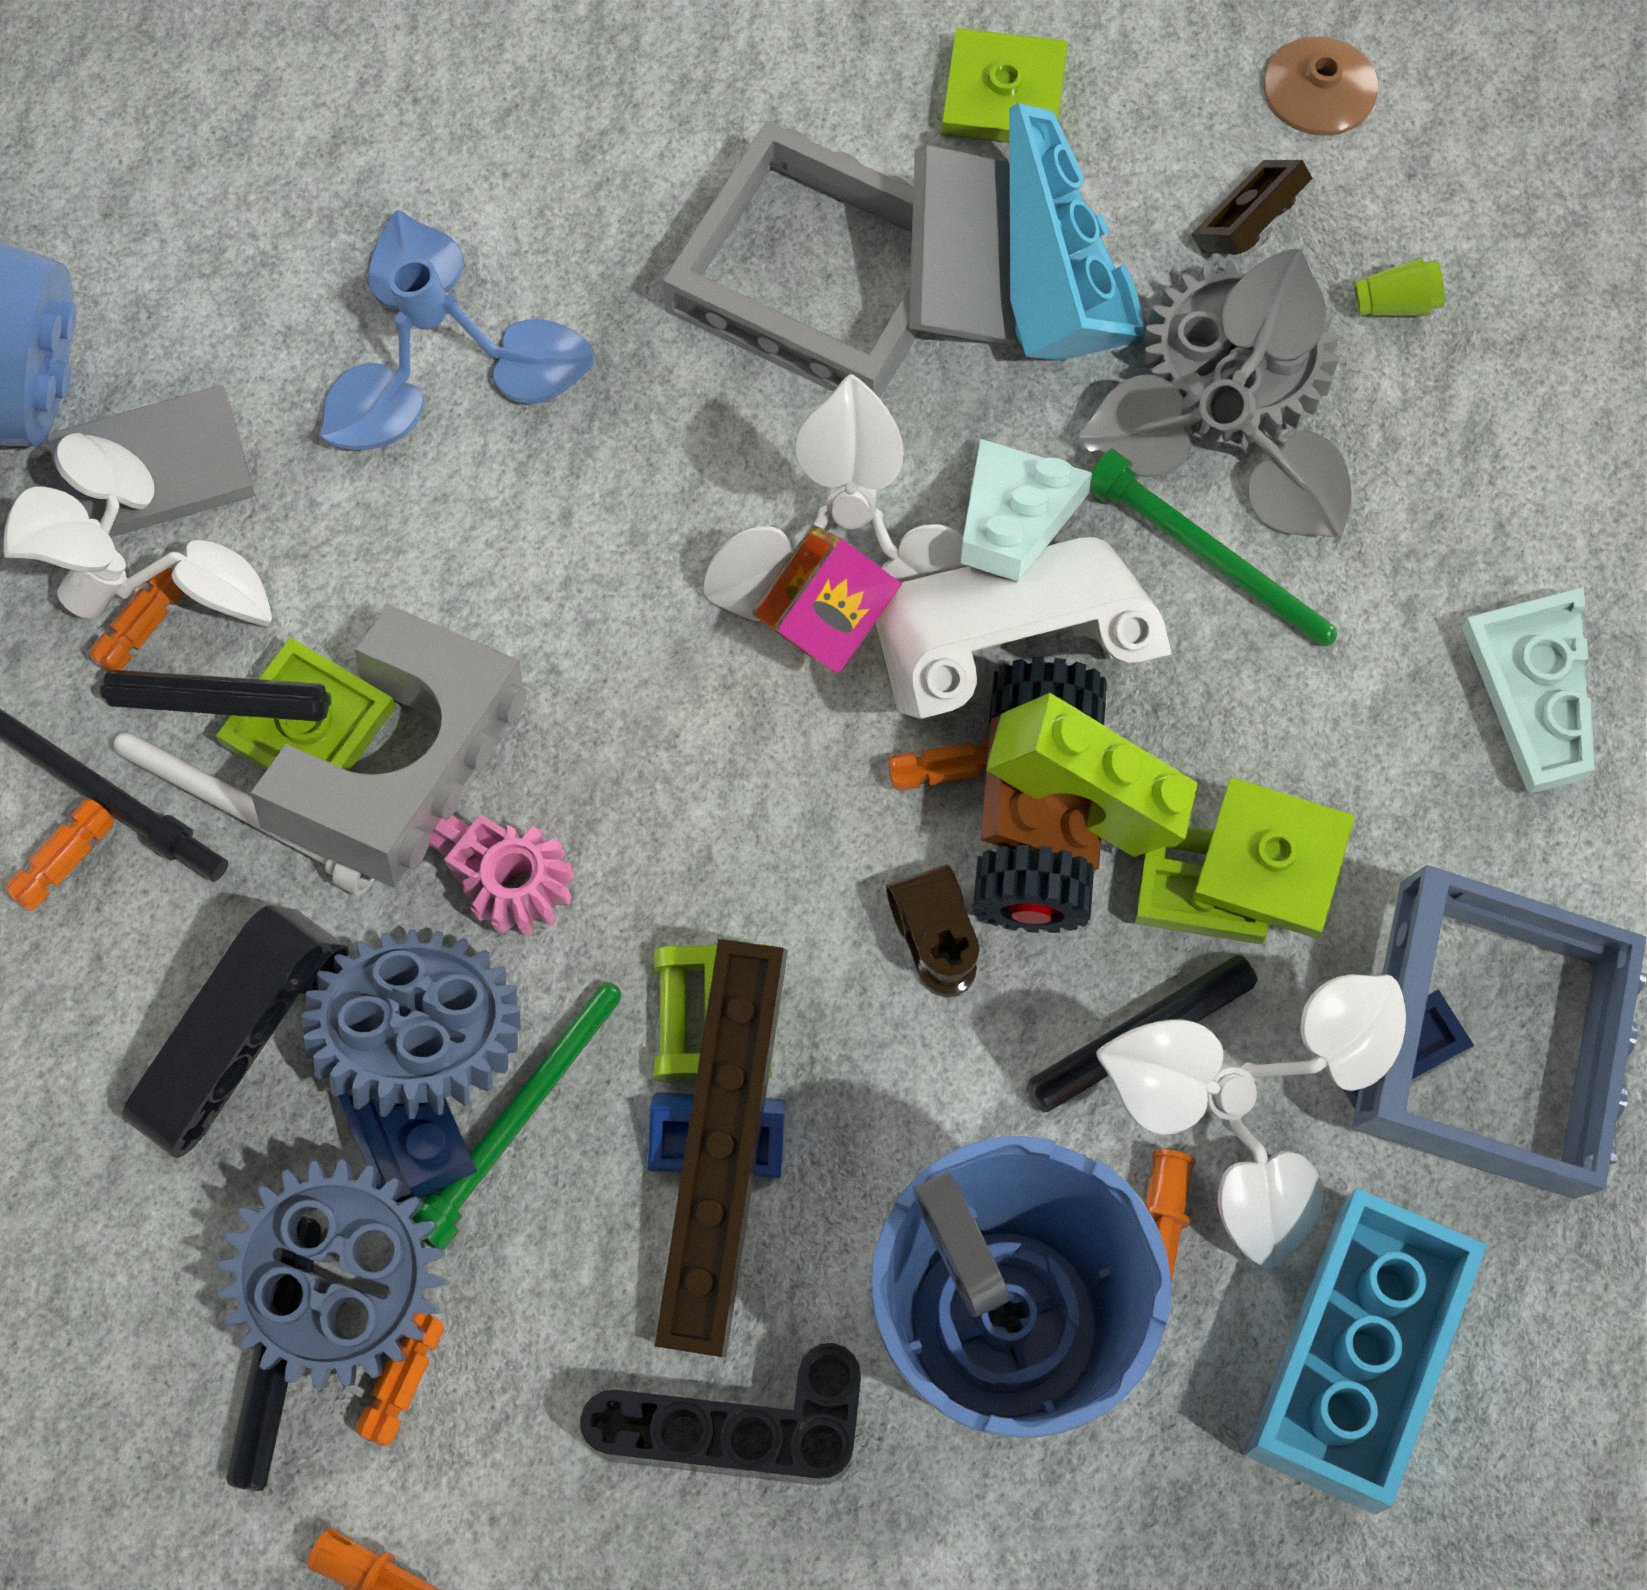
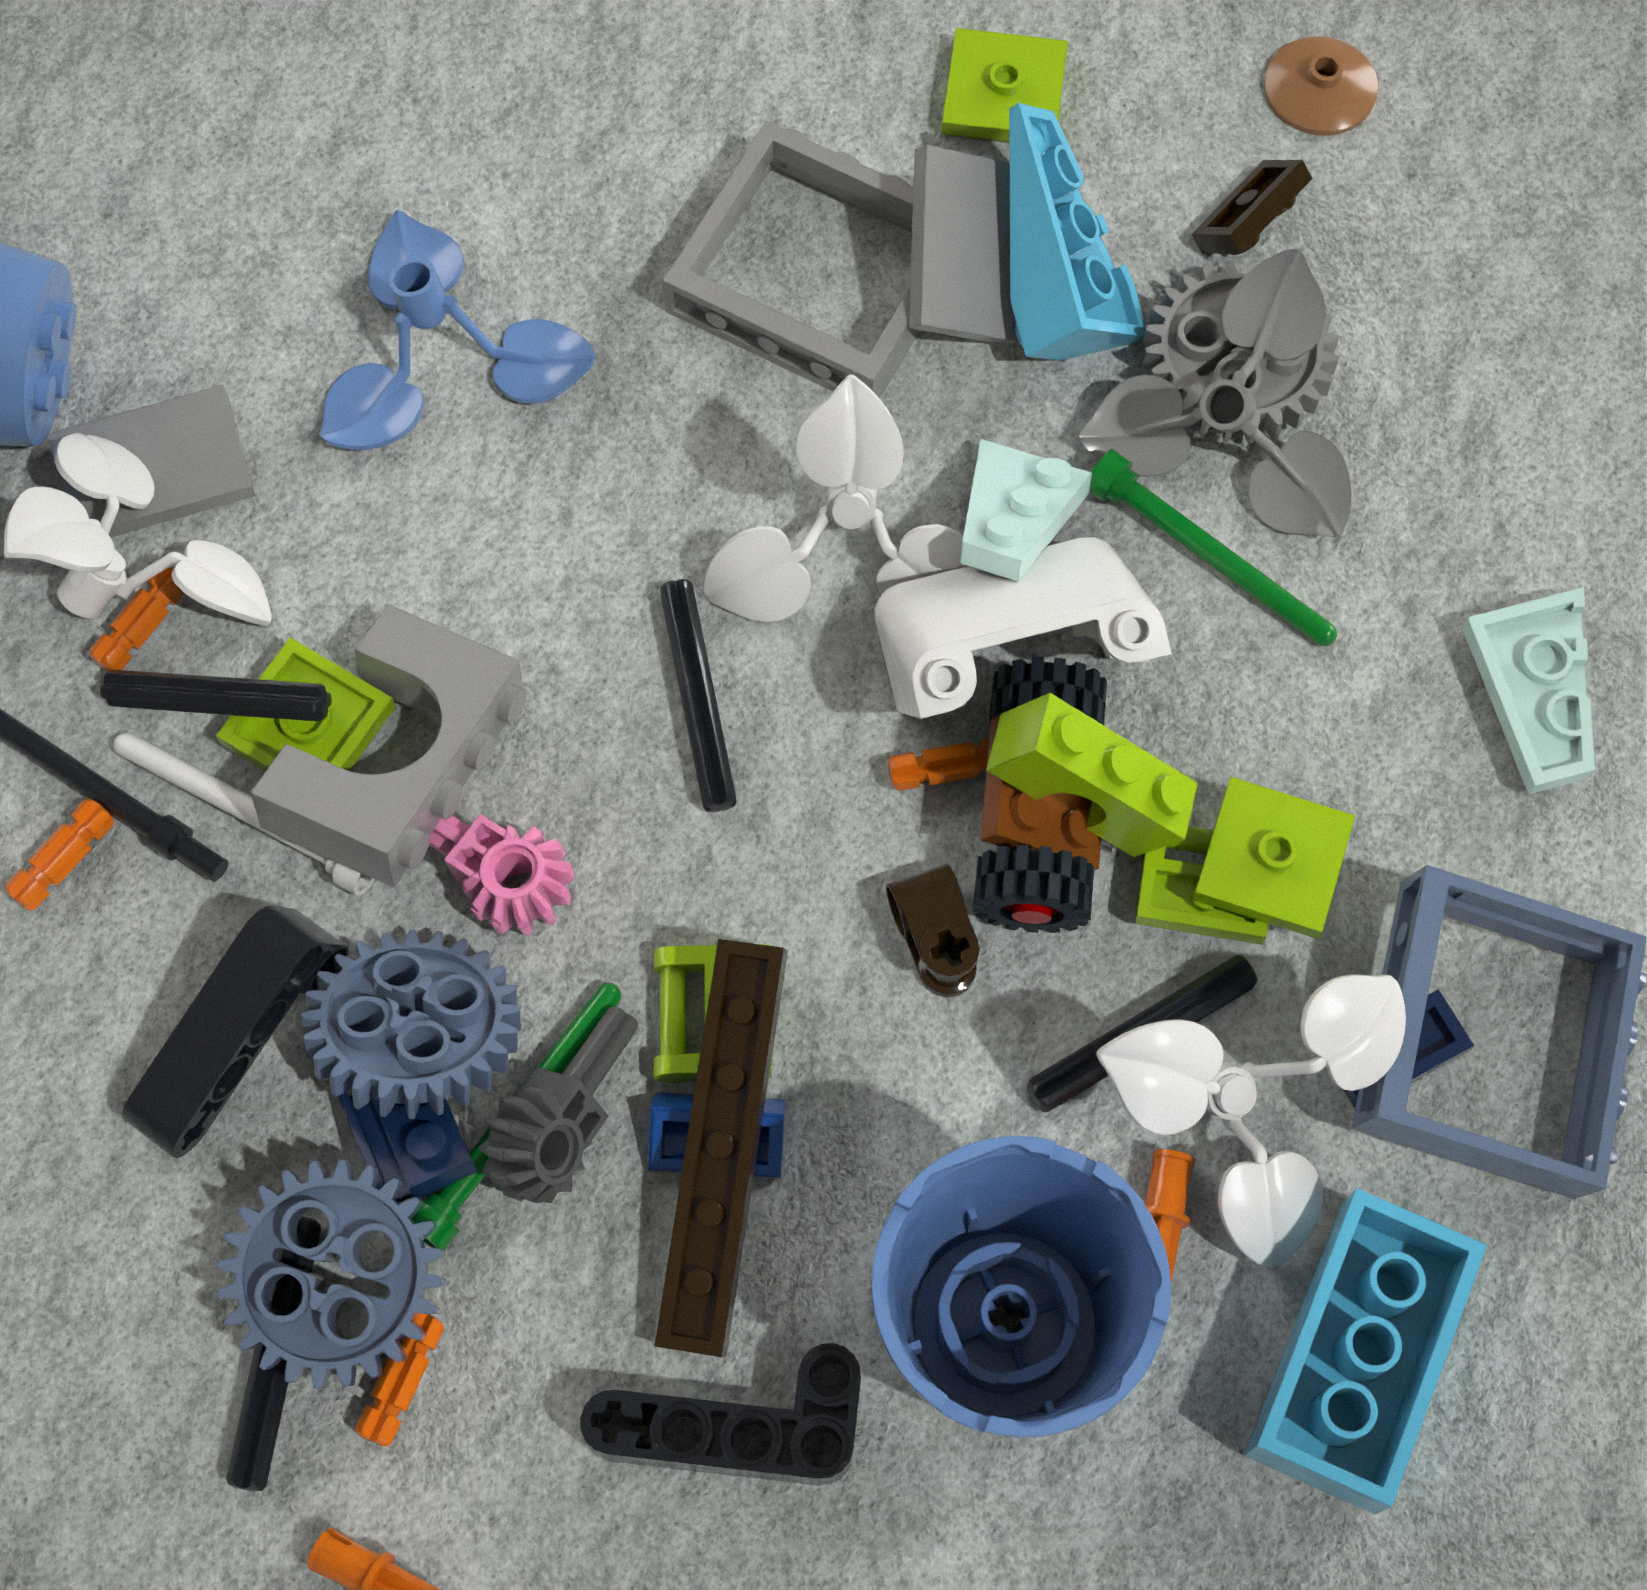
(554, 1118): none -> dark grey gear
(698, 696): none -> black axle
(826, 598): piece -> none
(961, 1244): dark grey beam -> none
(1402, 290): lime cone -> none

